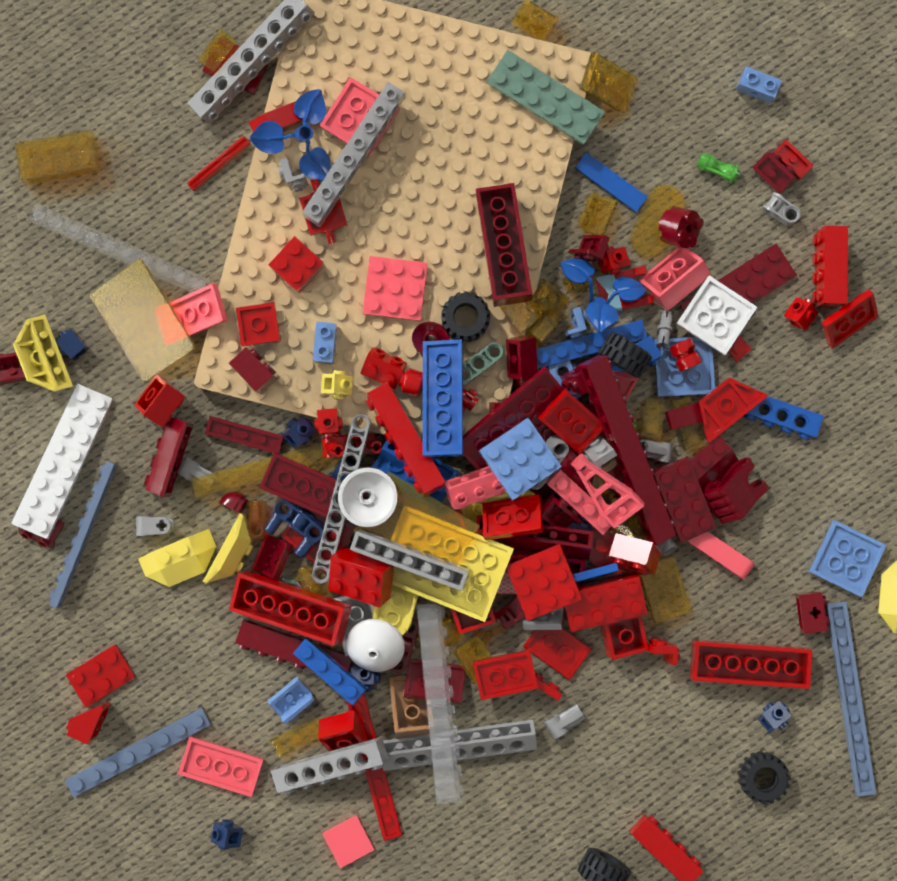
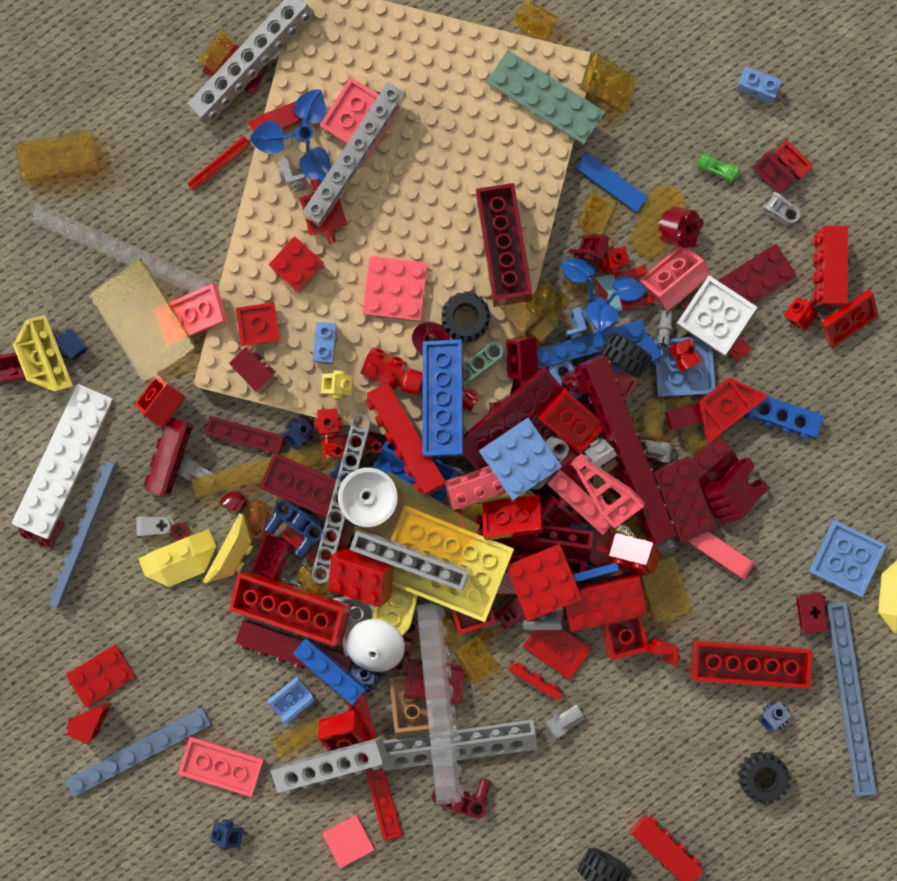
(185, 534): none -> dark red bush
(469, 800): none -> dark red piece
(505, 674): red plate -> none

